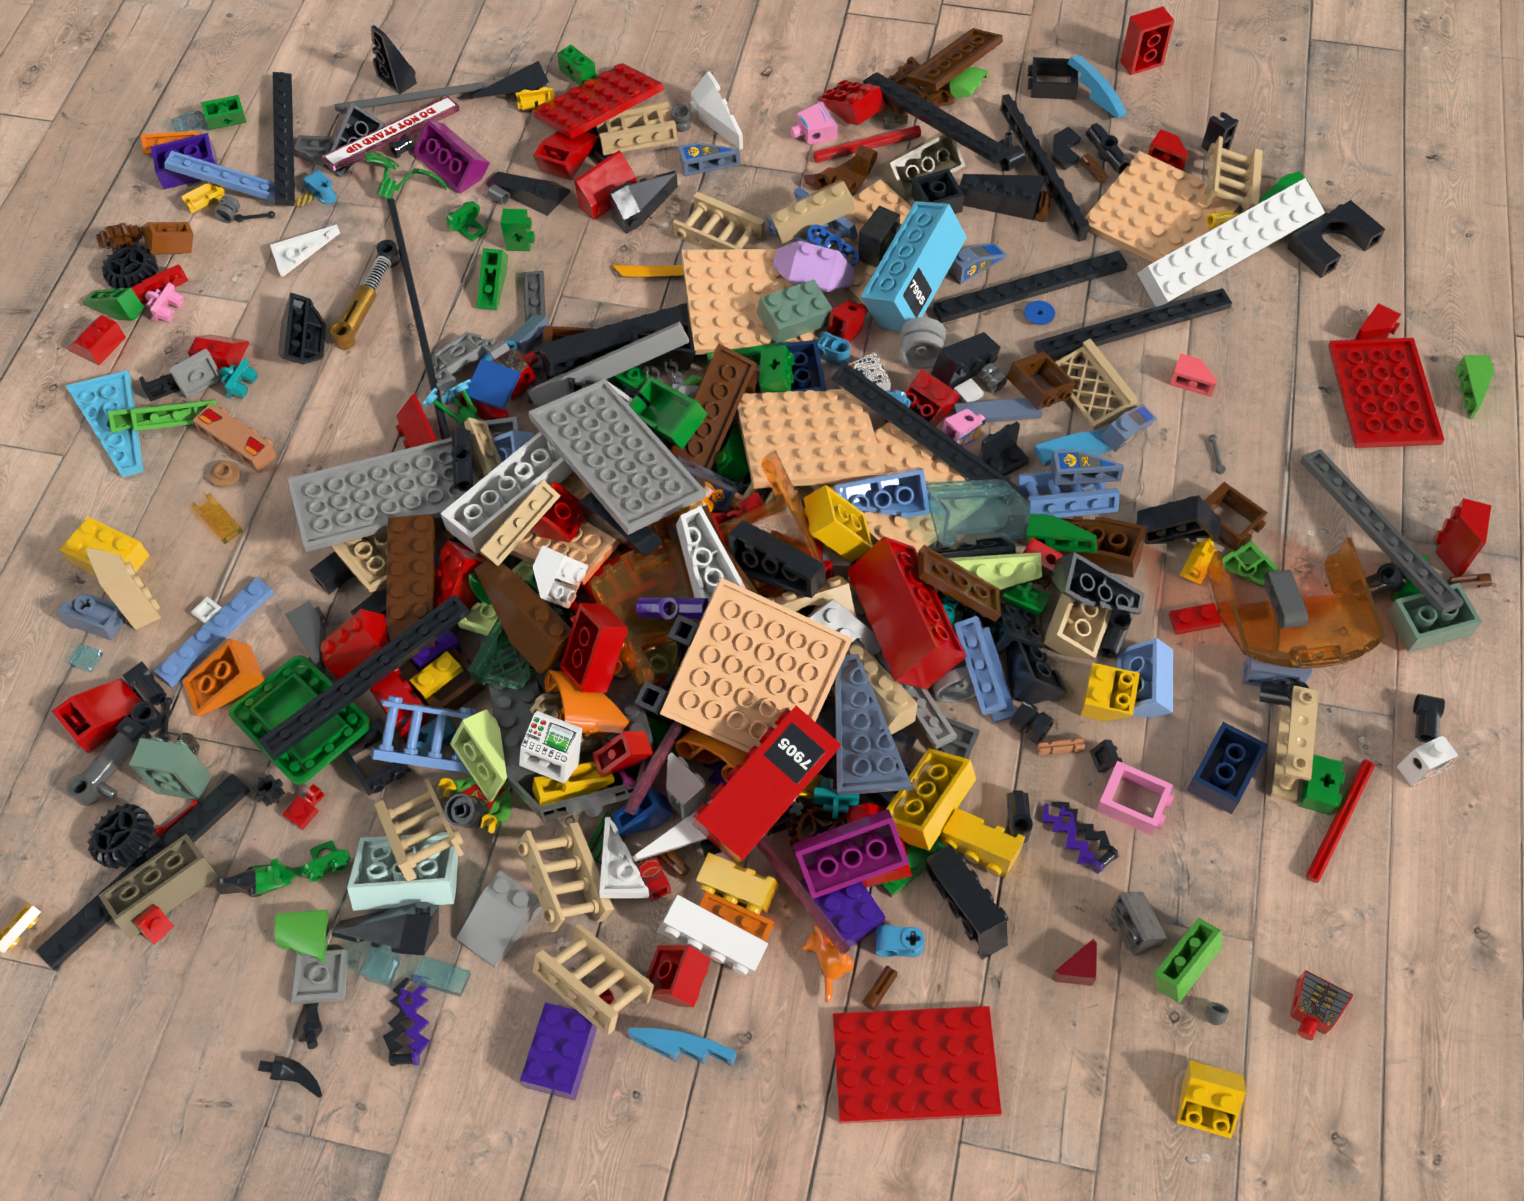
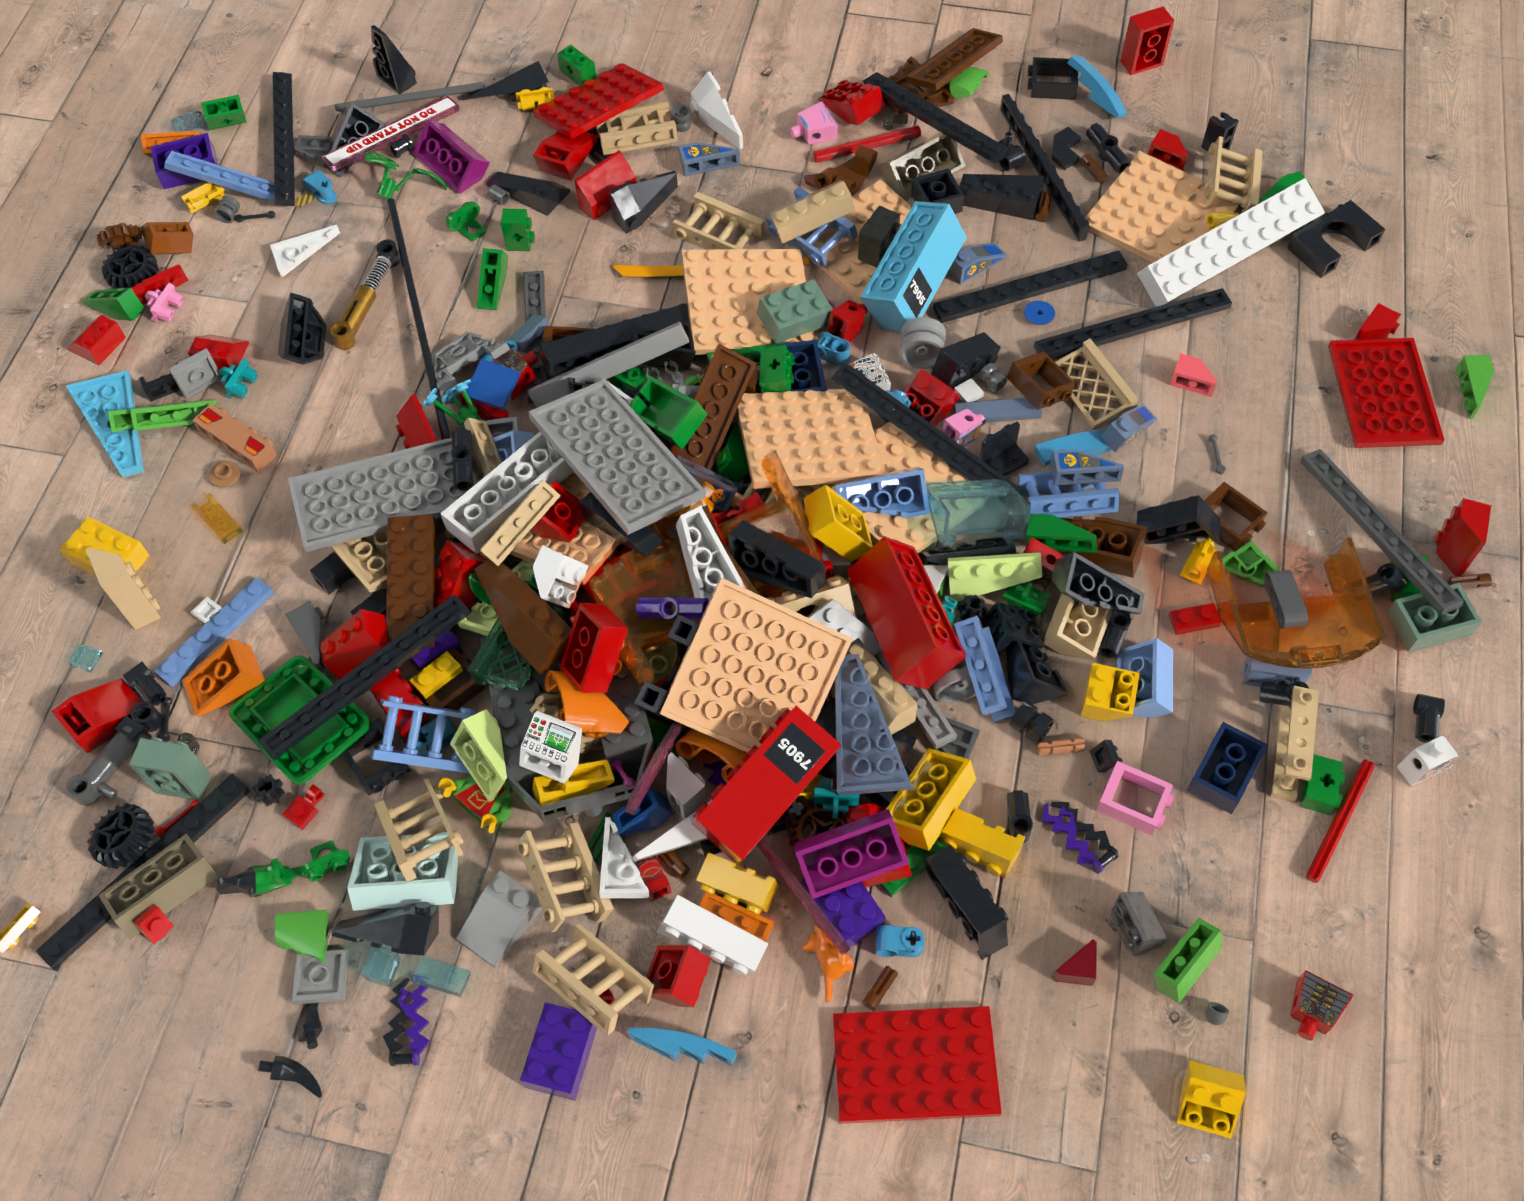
(92, 615): sand blue piece -> none
(465, 810): black wheel -> none
(622, 752): red slope -> none
(806, 261): lavender wedge -> none
(832, 238): blue beam -> none
(958, 583): reddish brown plate -> none

